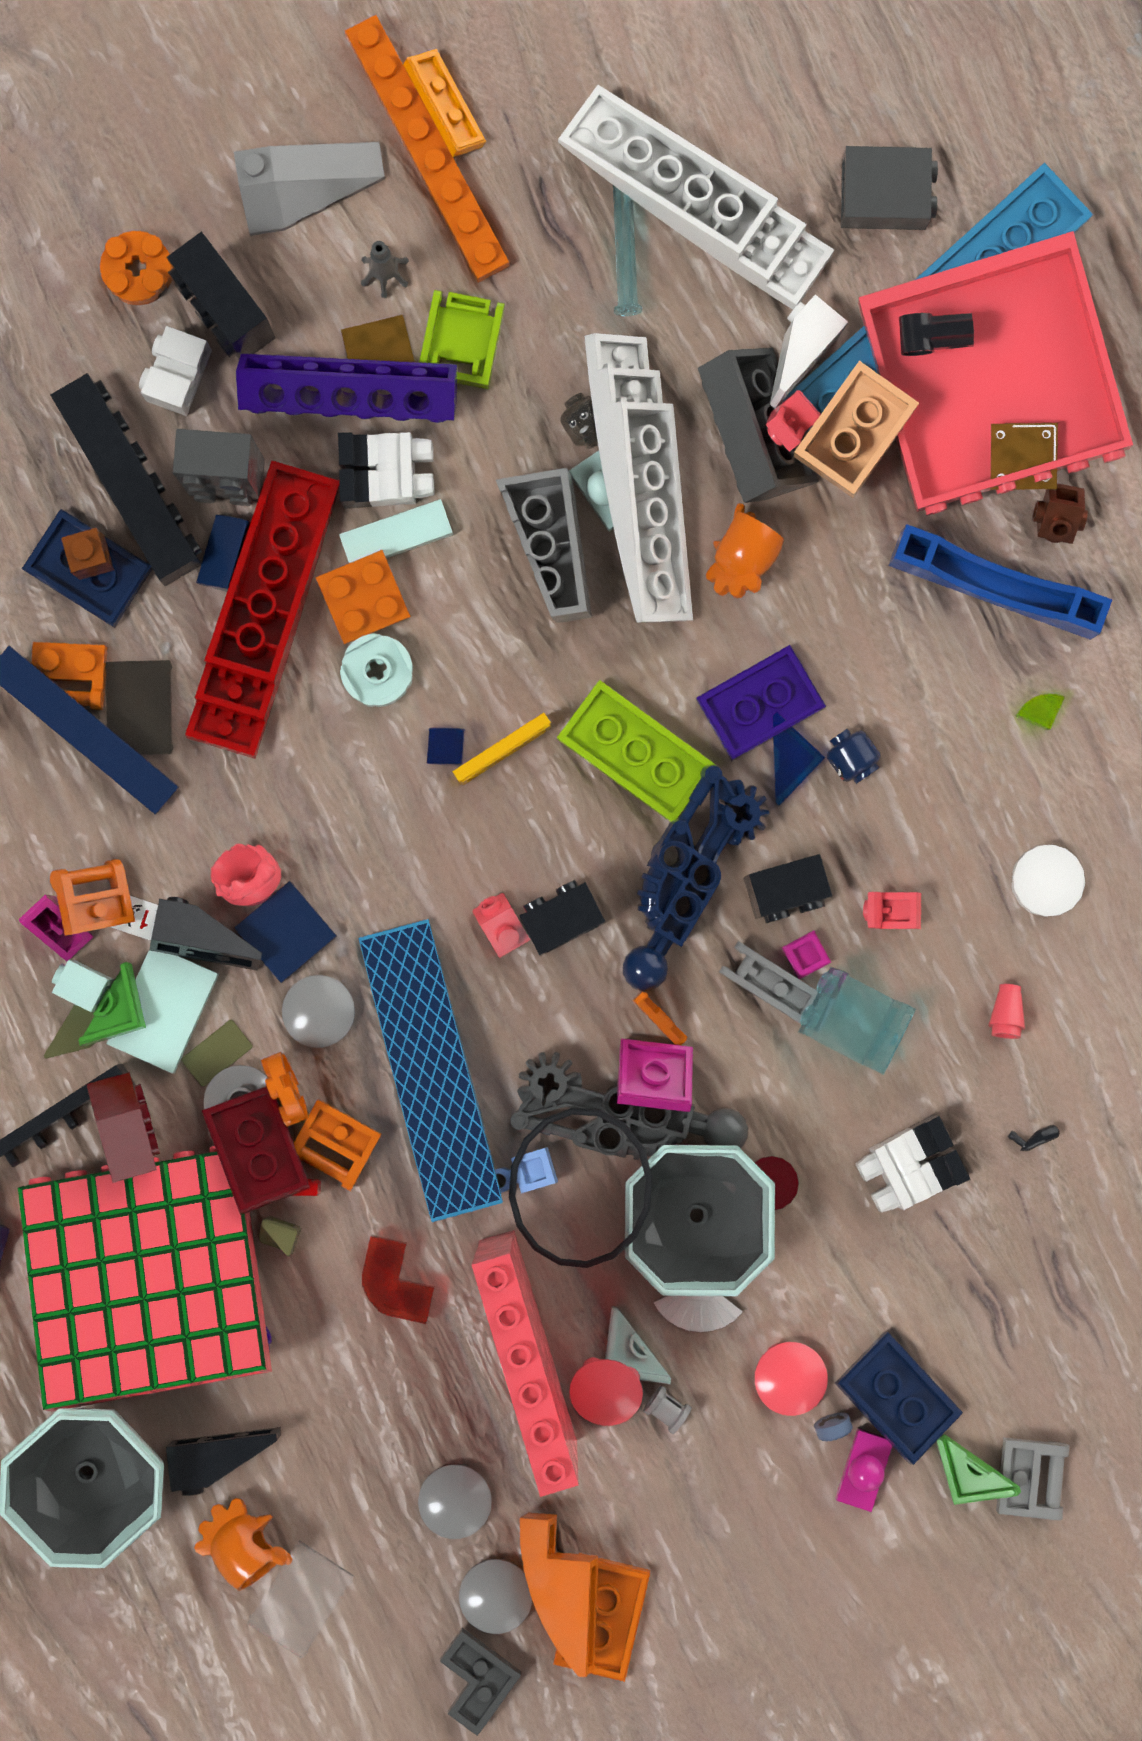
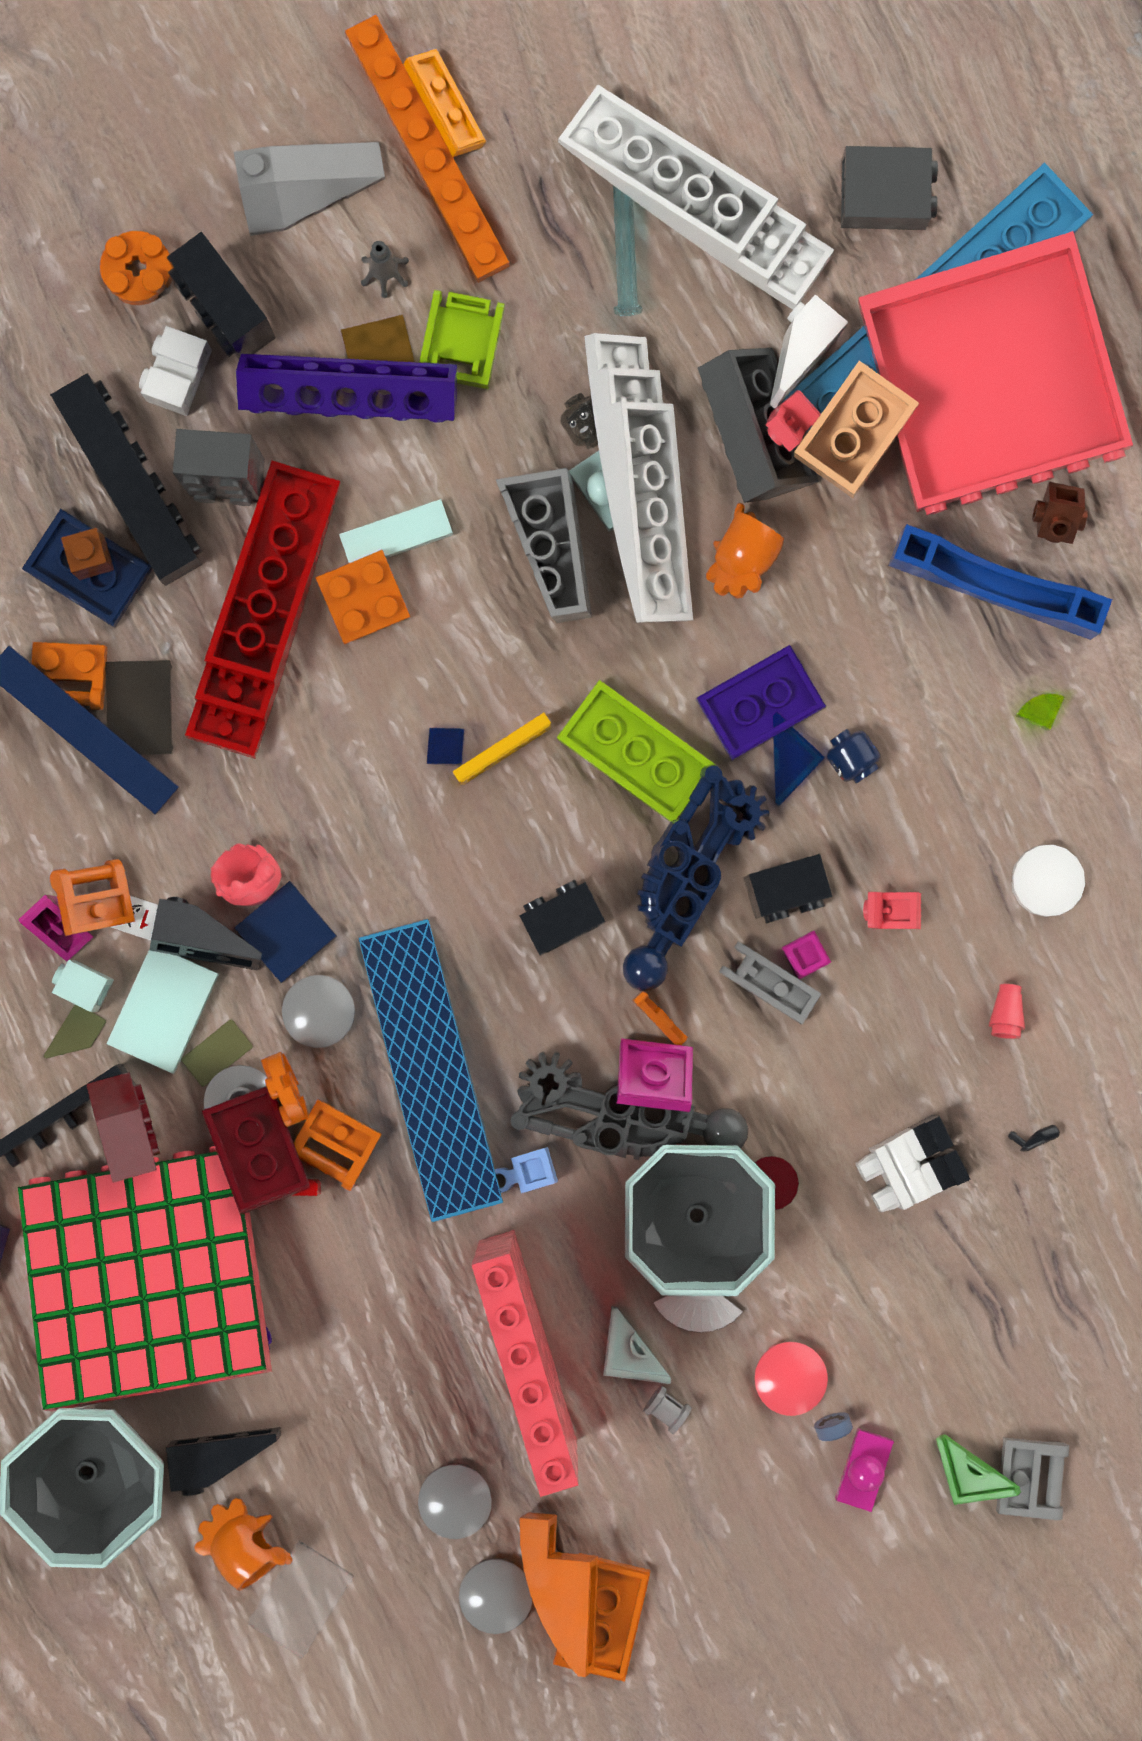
(117, 1011): bright green tile -> none
(222, 552): dark blue slope -> none
(279, 1234): olive slope -> none
(356, 666): light aqua plate -> none
(382, 469): white hips -> none
(385, 1288): clear red plate -> none
(487, 1676): dark grey plate -> none
(500, 924): coral bracket -> none
(606, 1391): coral dish -> none
(647, 1195): black piece -> none
(856, 1020): clear light blue panel -> none
(898, 1398): dark blue tile -> none
(925, 333): black piece -> none
(1022, 447): pearl gold sticker -> none

